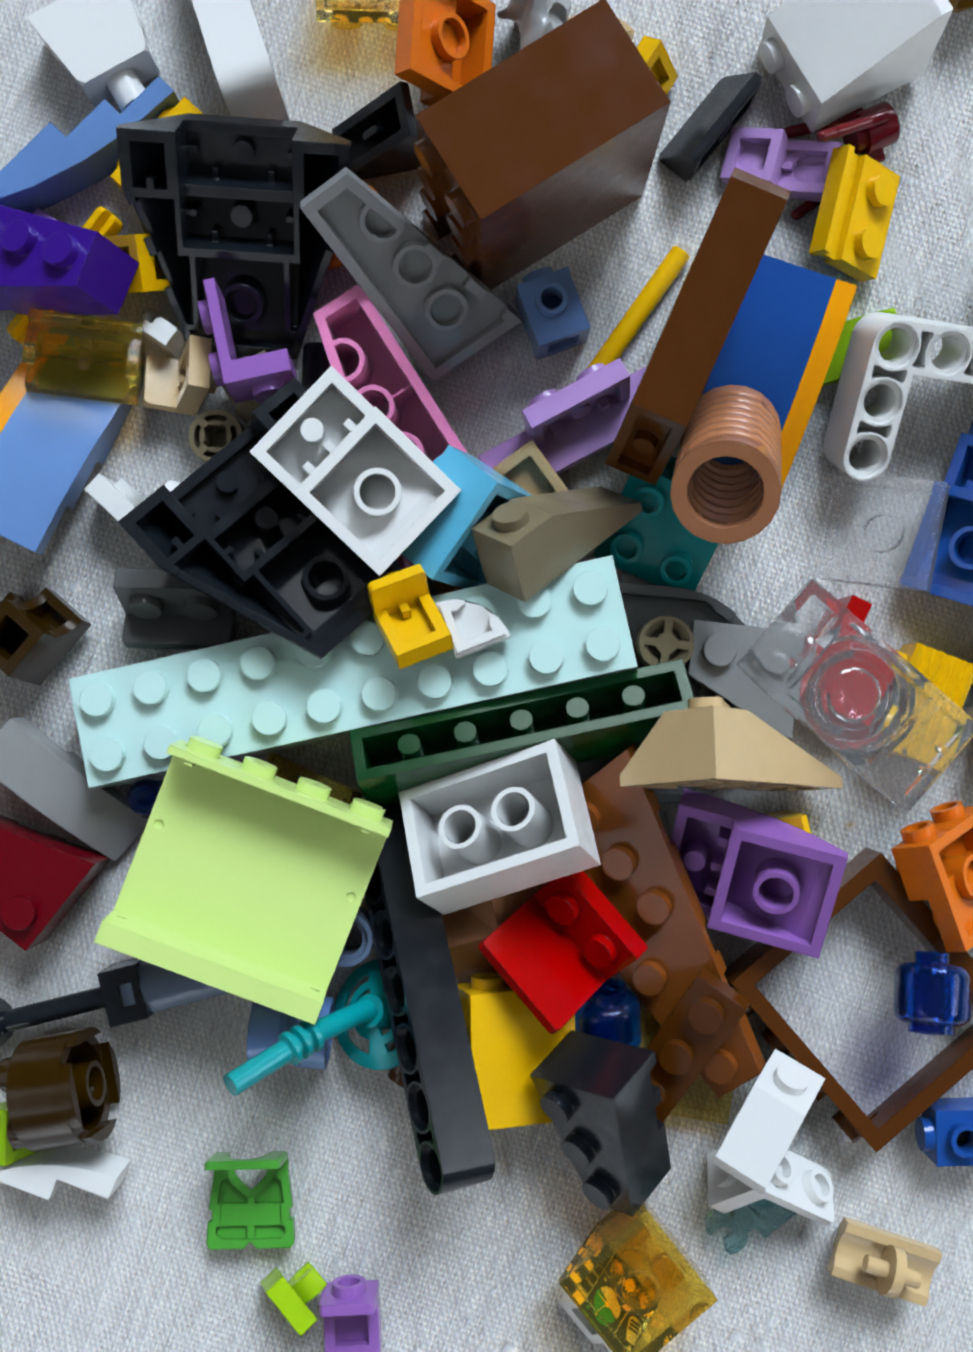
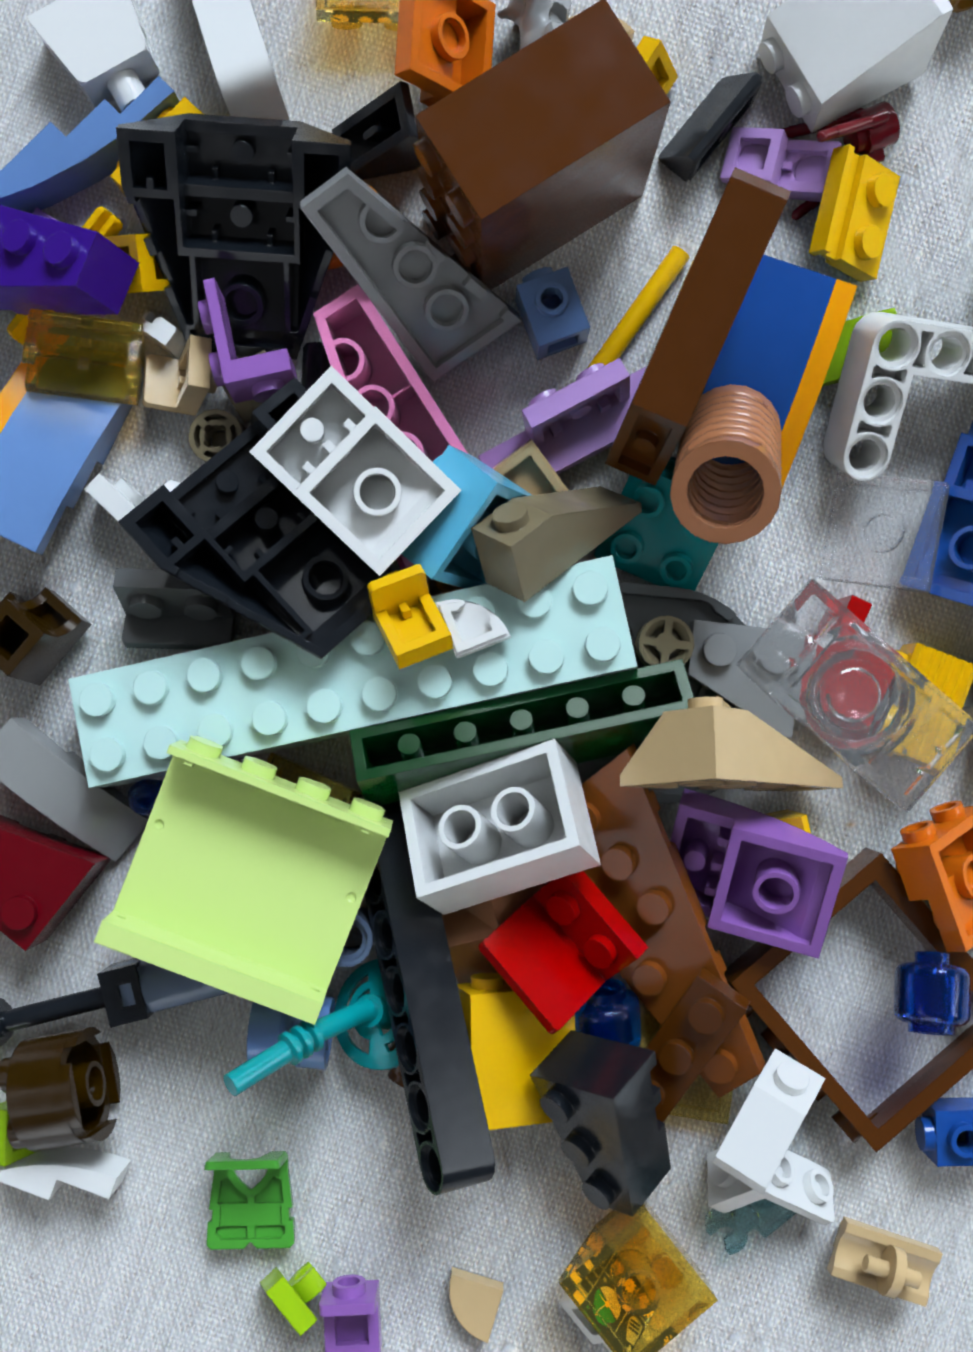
(475, 1301): none -> tan tile

